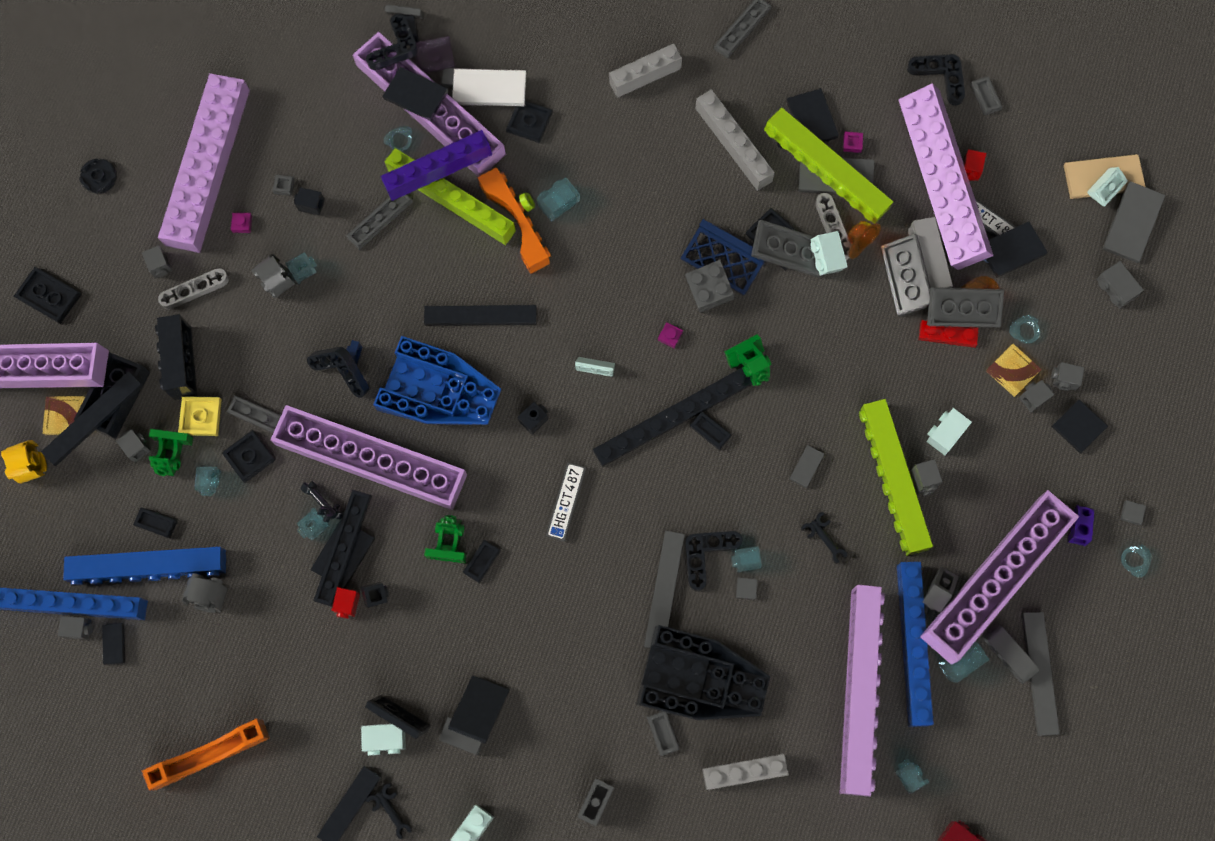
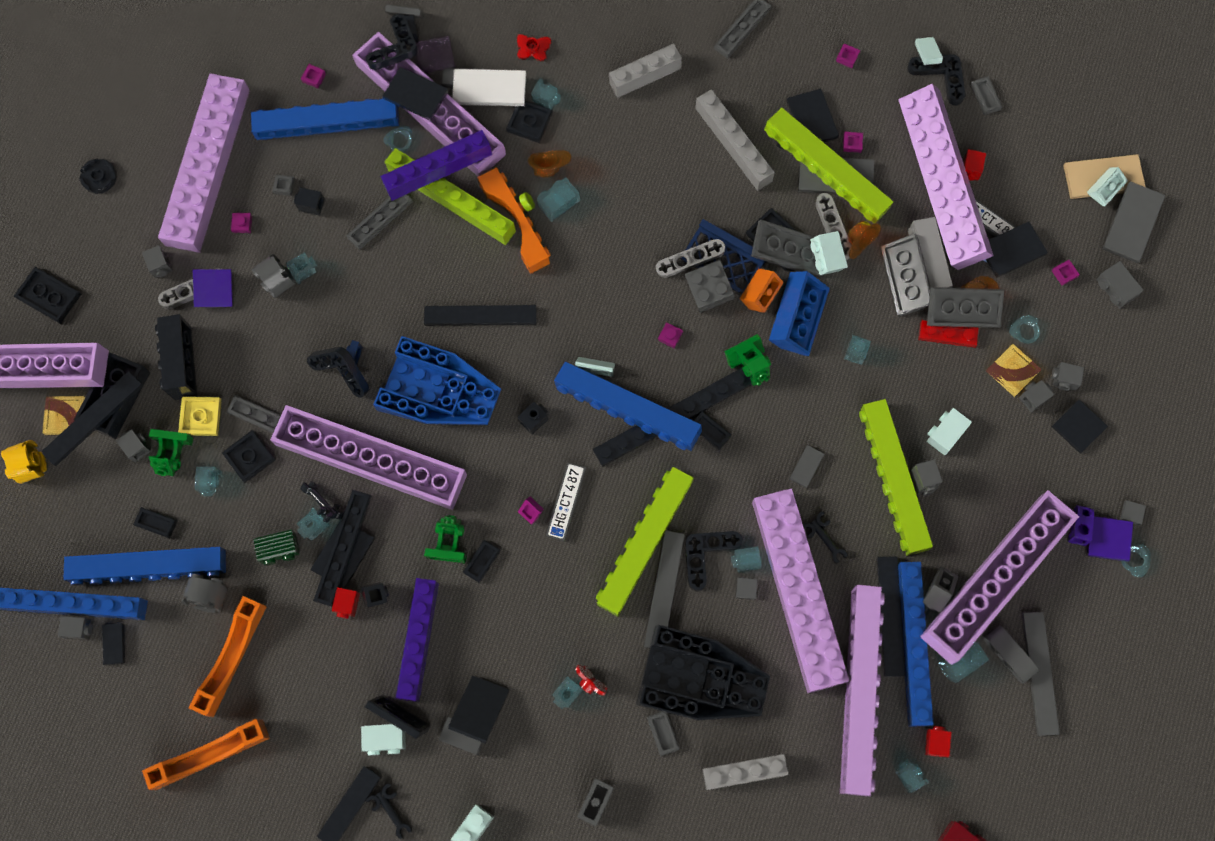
(212, 288): none -> dark purple tile
(217, 682): none -> orange arch
(276, 547): none -> dark green brick
(313, 76): none -> magenta plate
(324, 118): none -> blue brick
(417, 640): none -> dark purple brick
(530, 510): none -> magenta plate
(533, 47): none -> red animal
(545, 95): none -> clear light blue brick
(548, 163): none -> clear orange piece
(567, 685): none -> clear light blue brick
(588, 681): none -> red animal
(628, 406): none -> blue brick
(644, 542): none -> lime brick
(689, 255): none -> light grey beam
(761, 290): none -> orange brick
(799, 313): none -> blue slope
(800, 591): none -> lavender brick
(847, 56): none -> magenta plate
(857, 350): none -> clear light blue brick
(892, 619): none -> black tile
(928, 50): none -> light aqua tile
(938, 742): none -> red brick
(1065, 272): none -> magenta plate
(1111, 539): none -> dark purple tile

